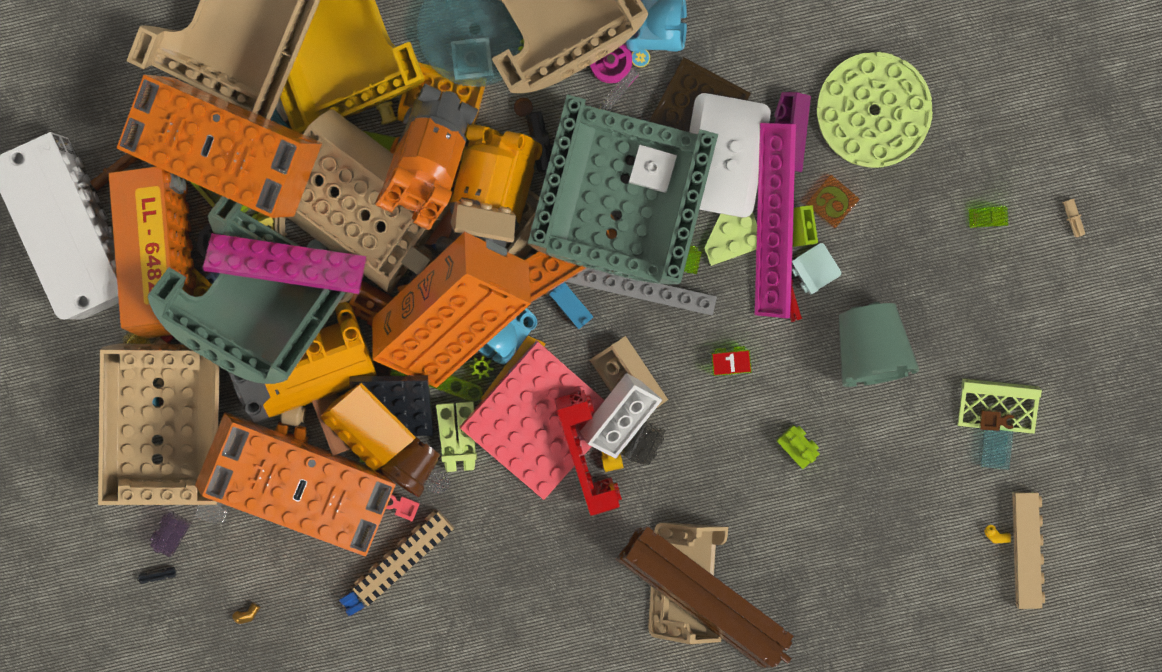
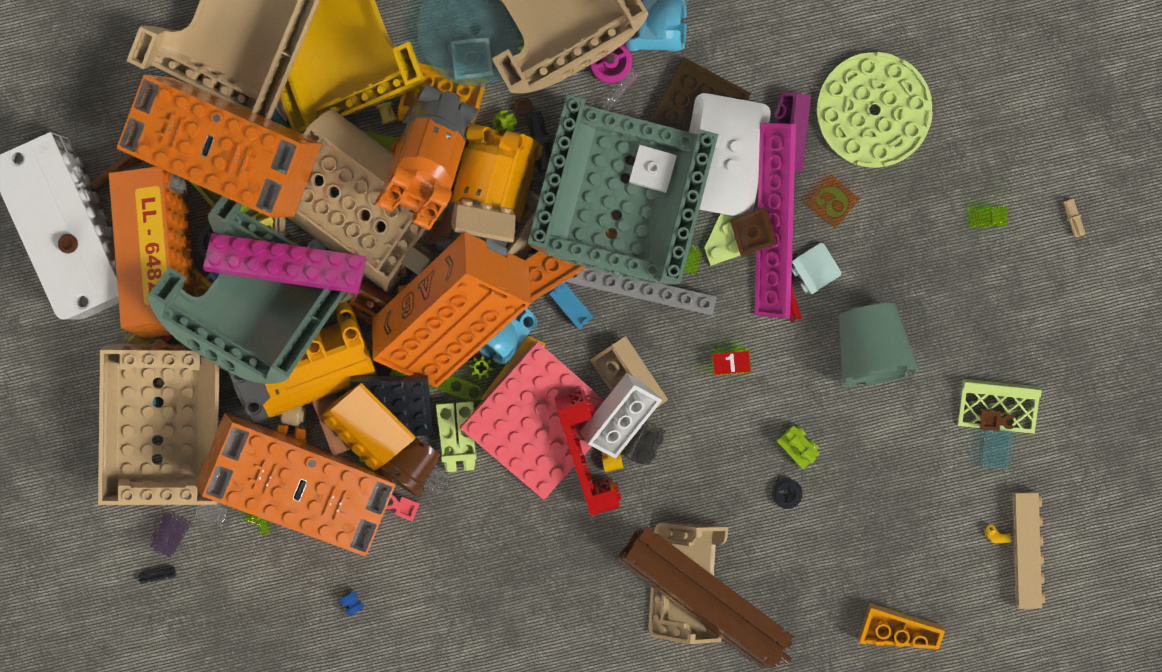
(68, 243): none -> reddish brown plate
(244, 617): pearl gold arm -> none
(262, 523): none -> clear neon green arm
(403, 558): tan brick -> none
(504, 121): none -> lime gear
(640, 58): tile -> none
(753, 231): none -> reddish brown tile
(794, 488): none -> black gear
(804, 226): lime brick -> none
(895, 628): none -> light orange wedge

